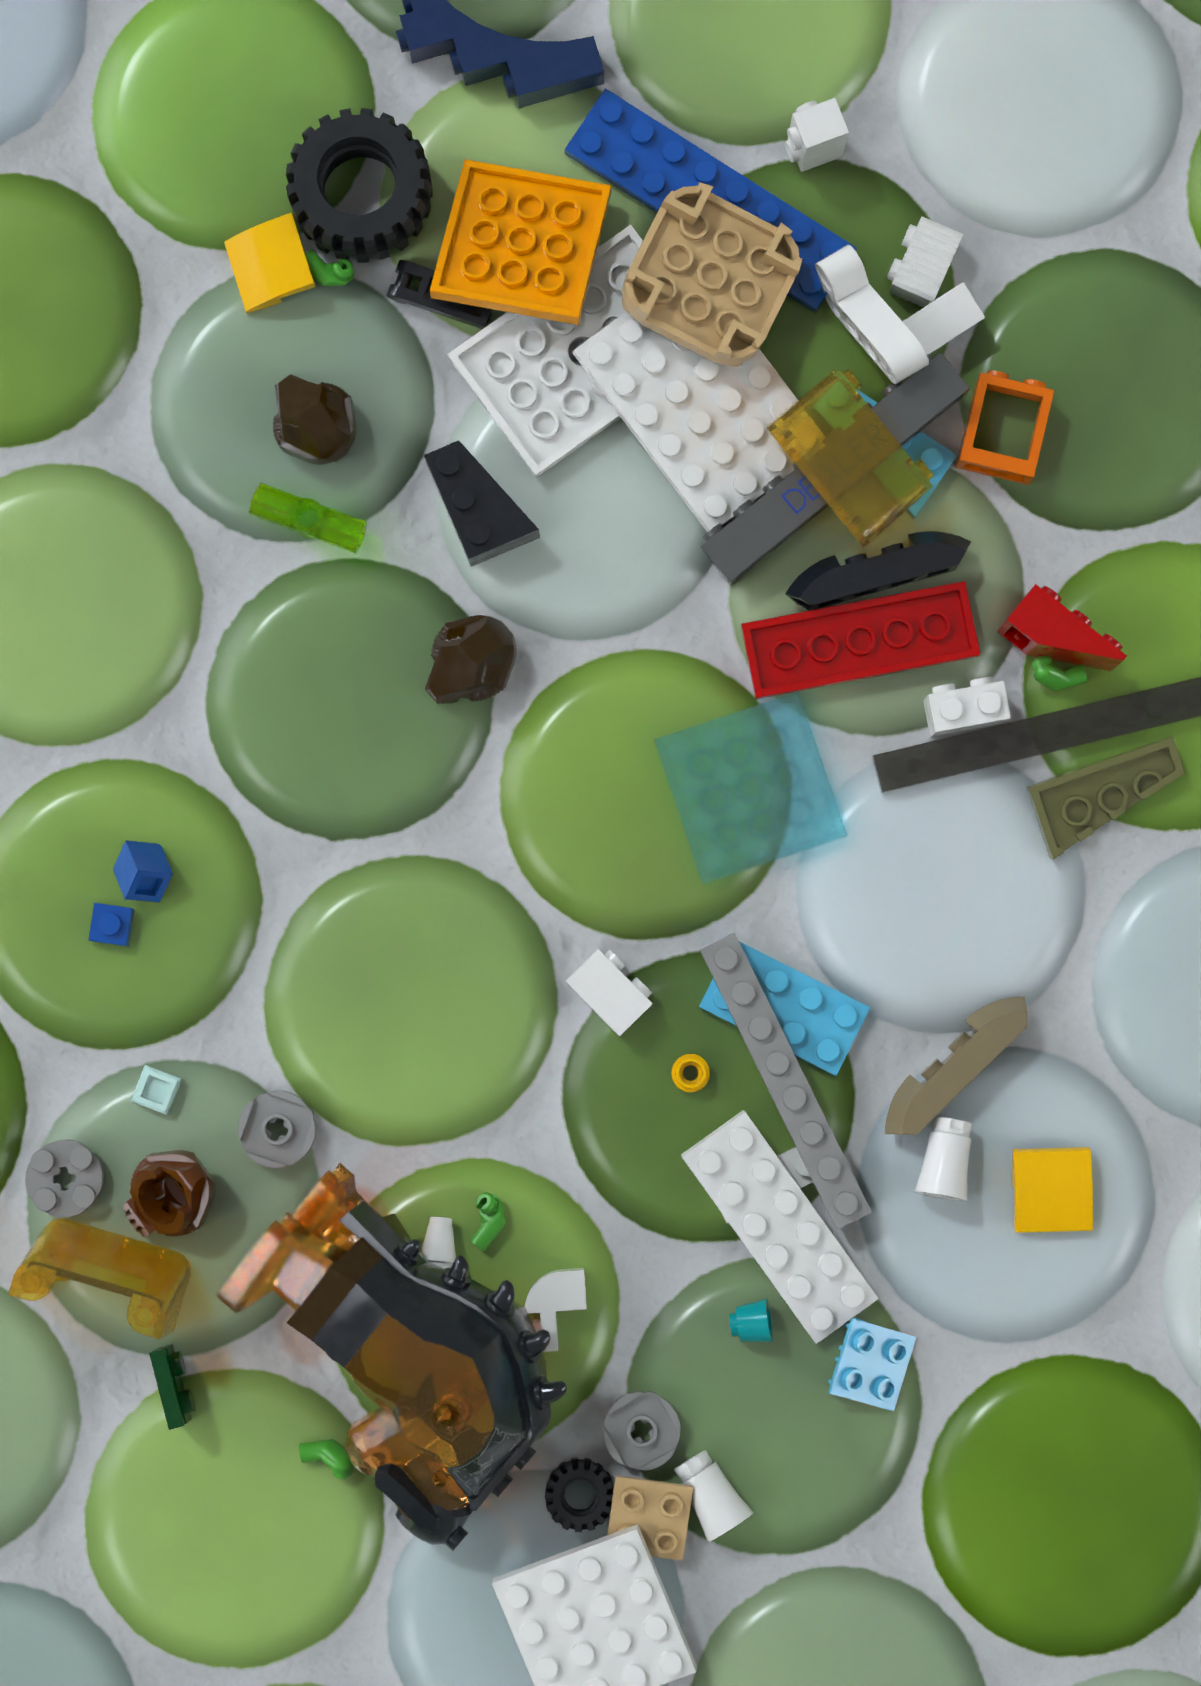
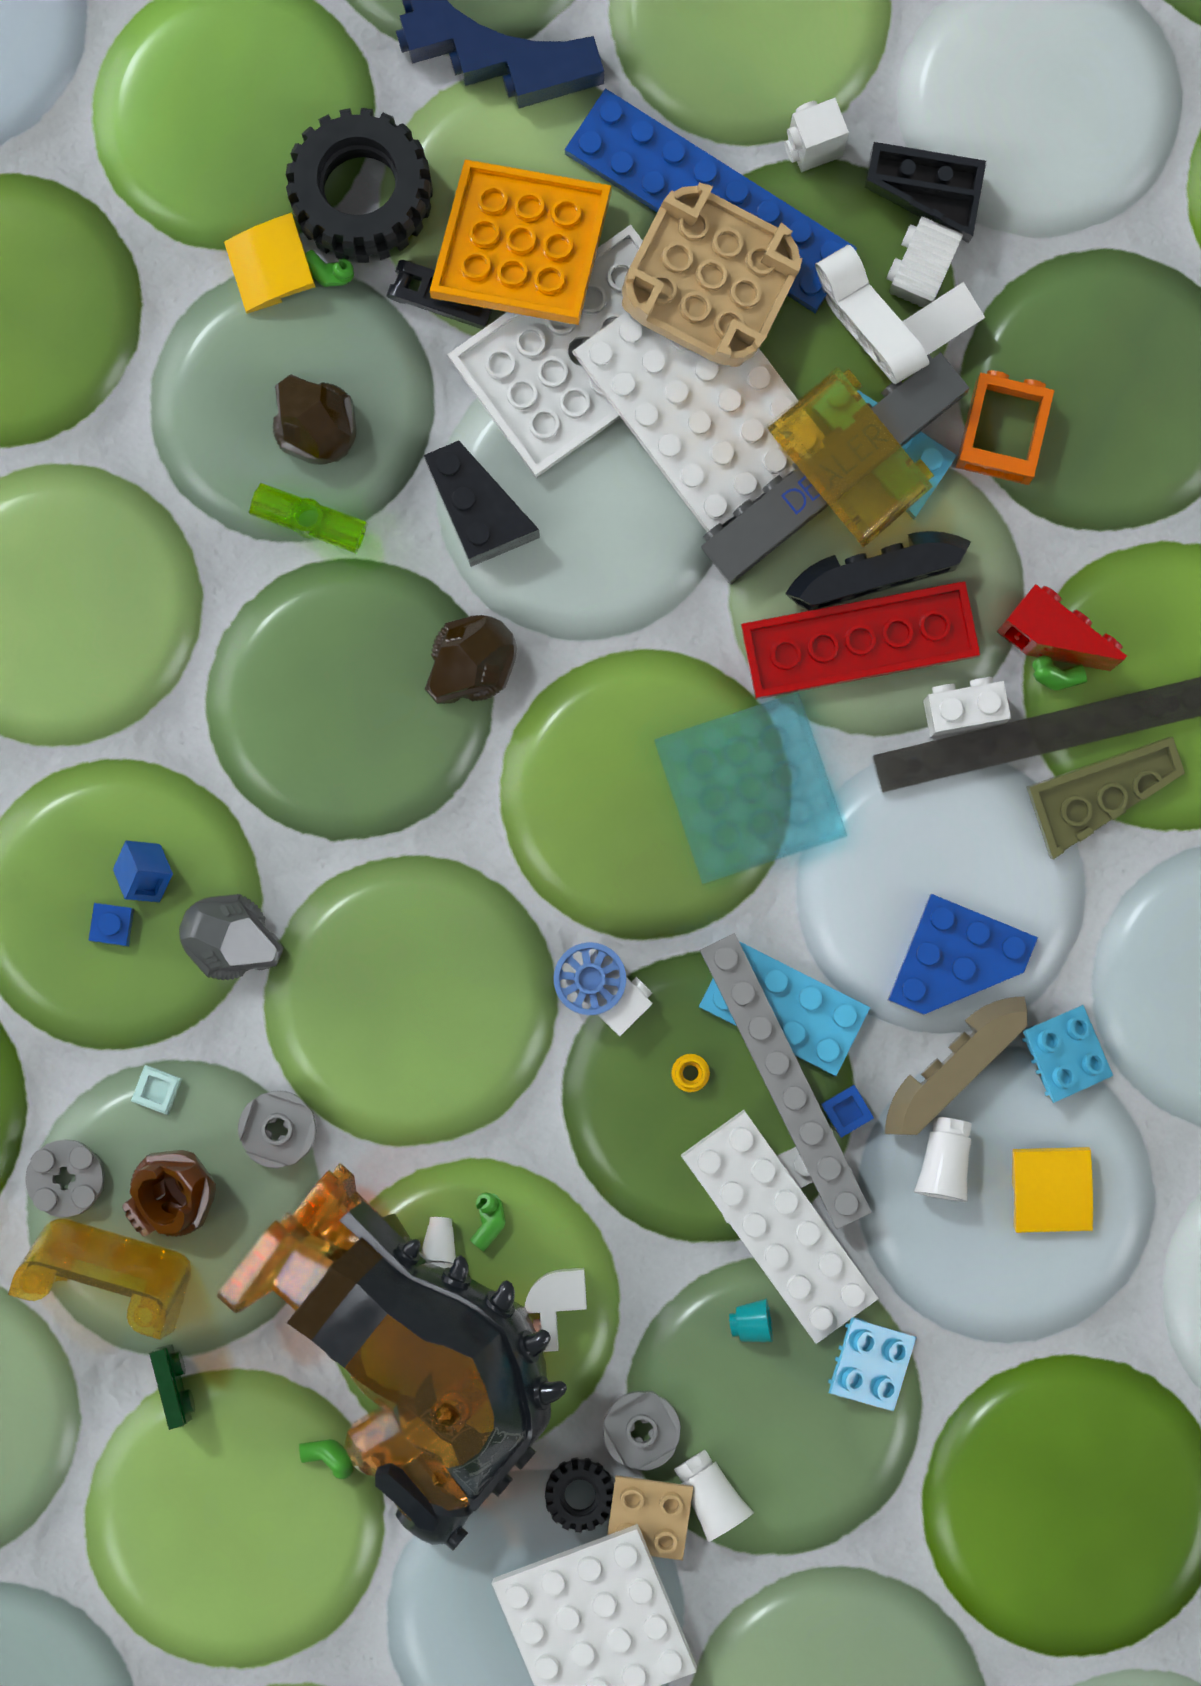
(228, 937): none -> dark grey helmet
(589, 978): none -> medium blue wheel
(847, 1111): none -> blue plate
(928, 184): none -> black wedge
(957, 956): none -> blue plate
(1067, 1053): none -> medium azure hinge

